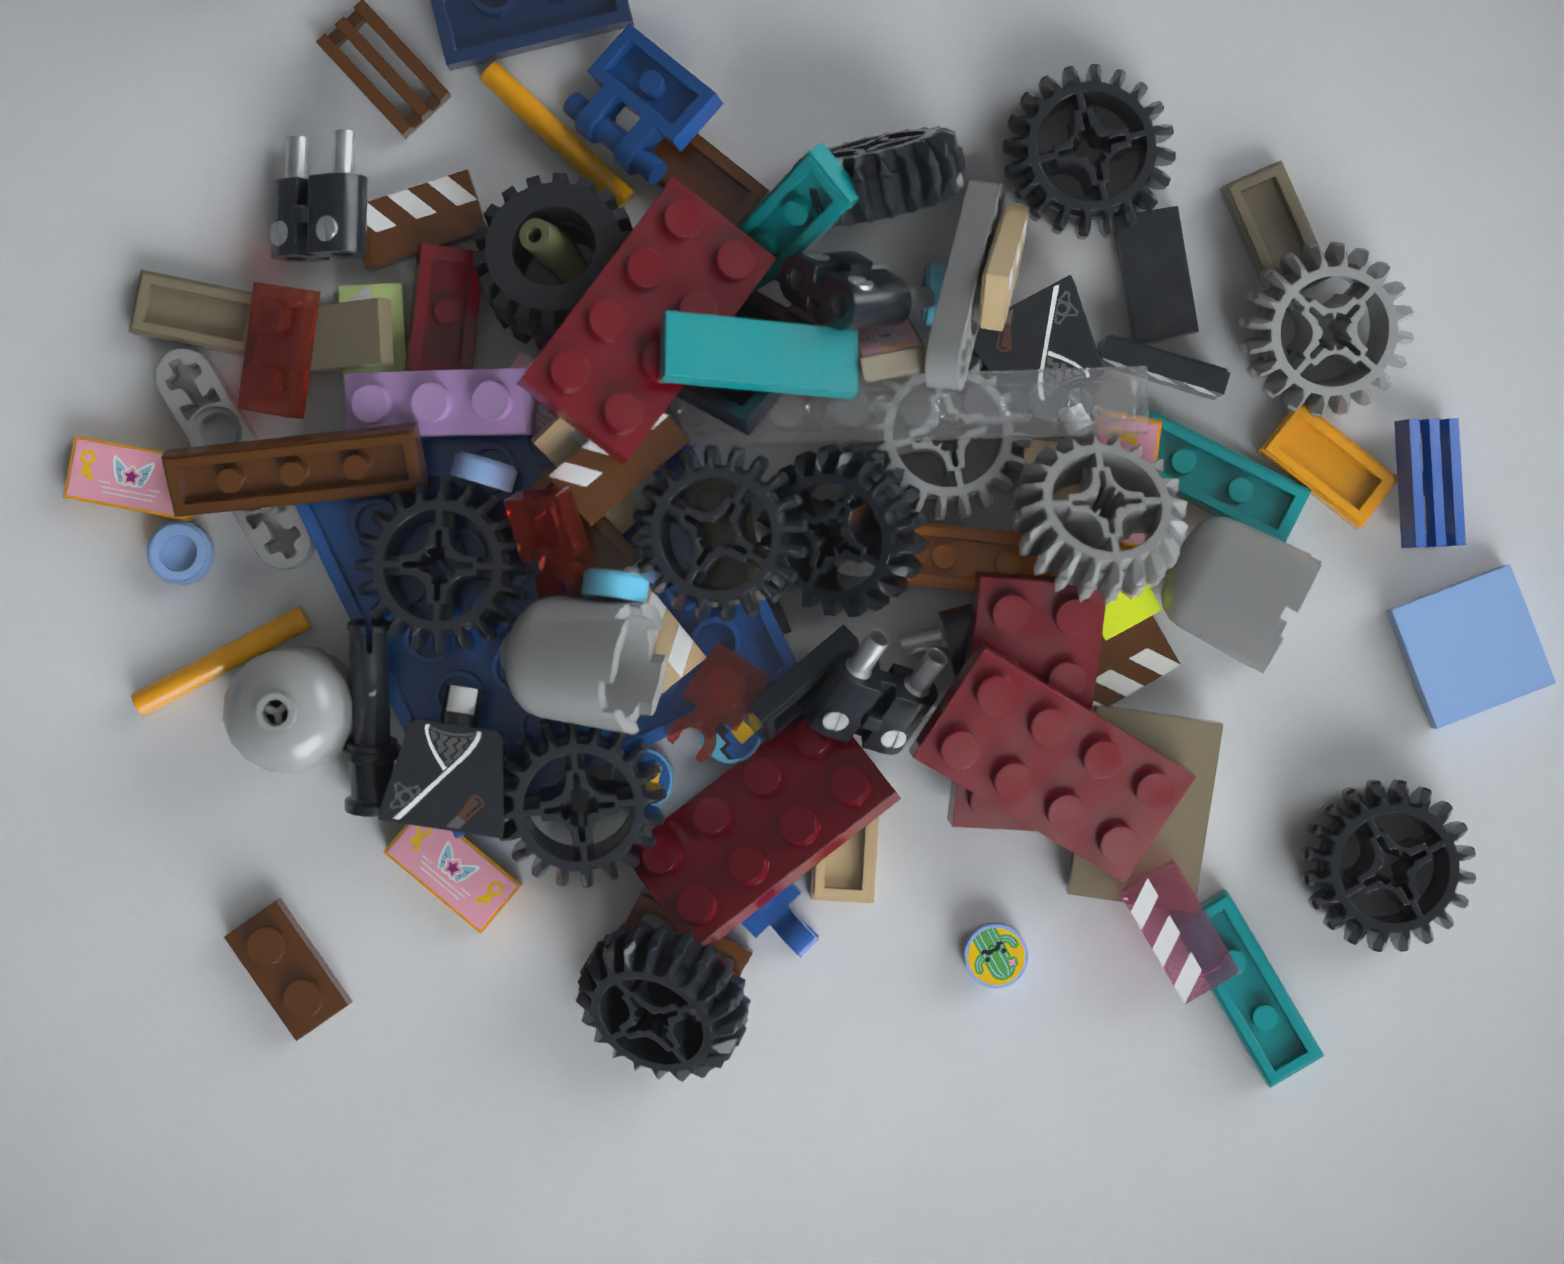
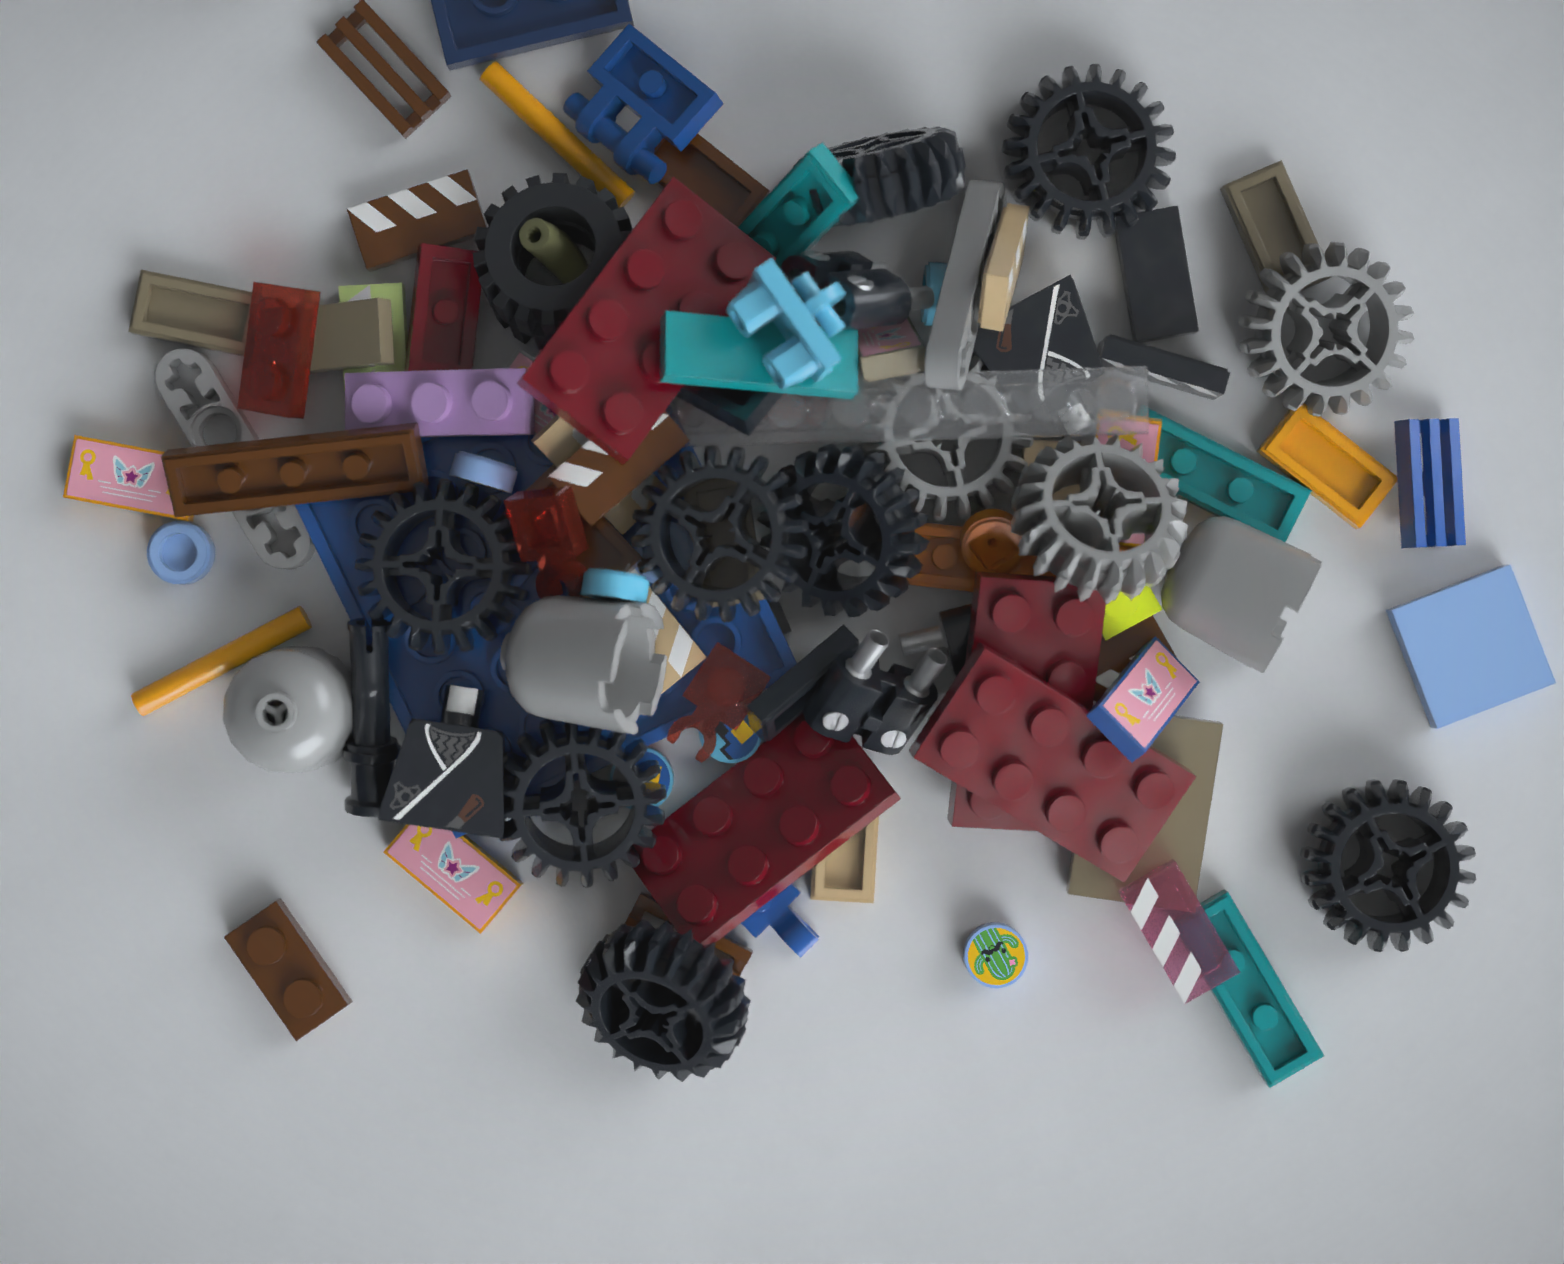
(319, 212): black piece -> none
(806, 346): none -> medium azure hips
(989, 543): none -> orange tile
(1143, 699): none -> tile

